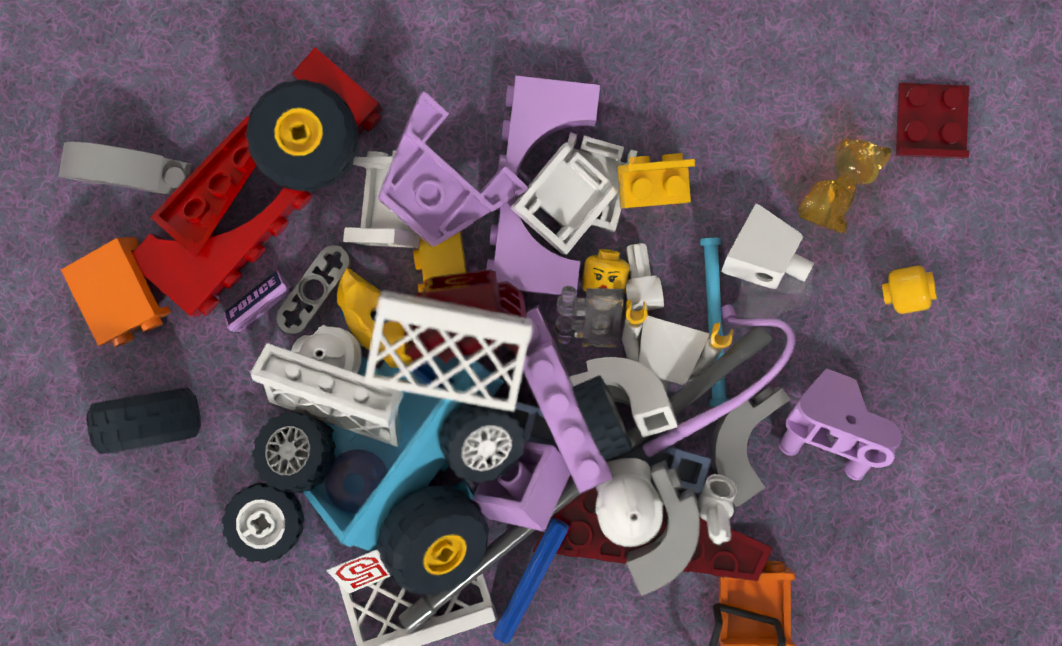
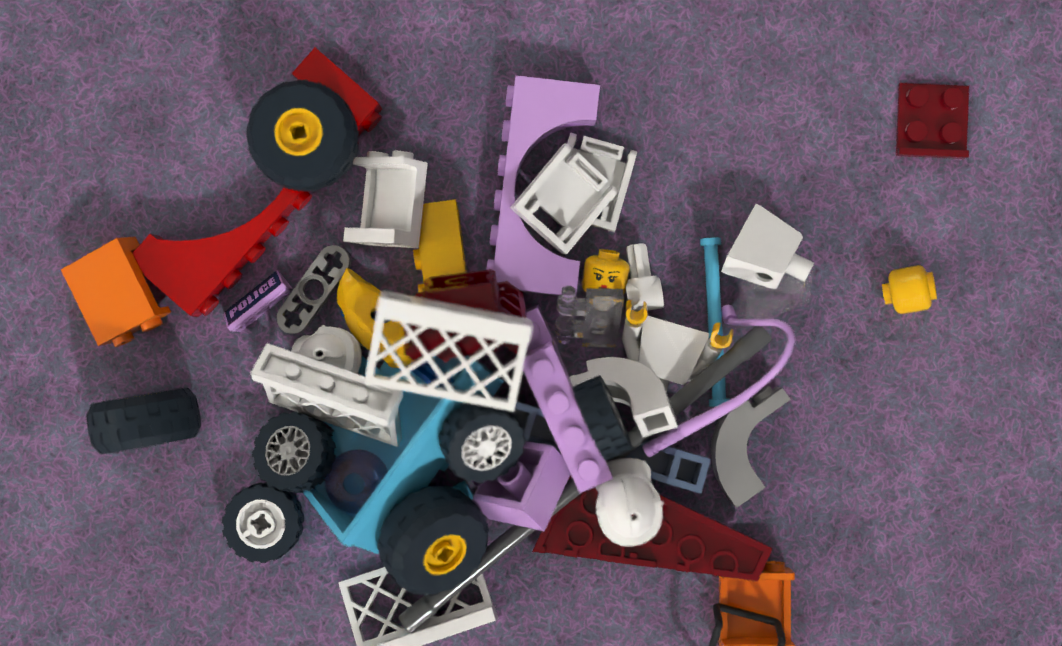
(122, 167): light grey arch -> none
(207, 193): red wing -> none
(359, 572): white sticker -> none
(431, 193): lavender wing -> none
(530, 580): blue axle -> none
(654, 183): yellow bracket -> none
(669, 554): light grey arch -> none
(716, 506): white axle -> none
(829, 200): clear yellow animal -> none
(838, 406): lavender piece -> none

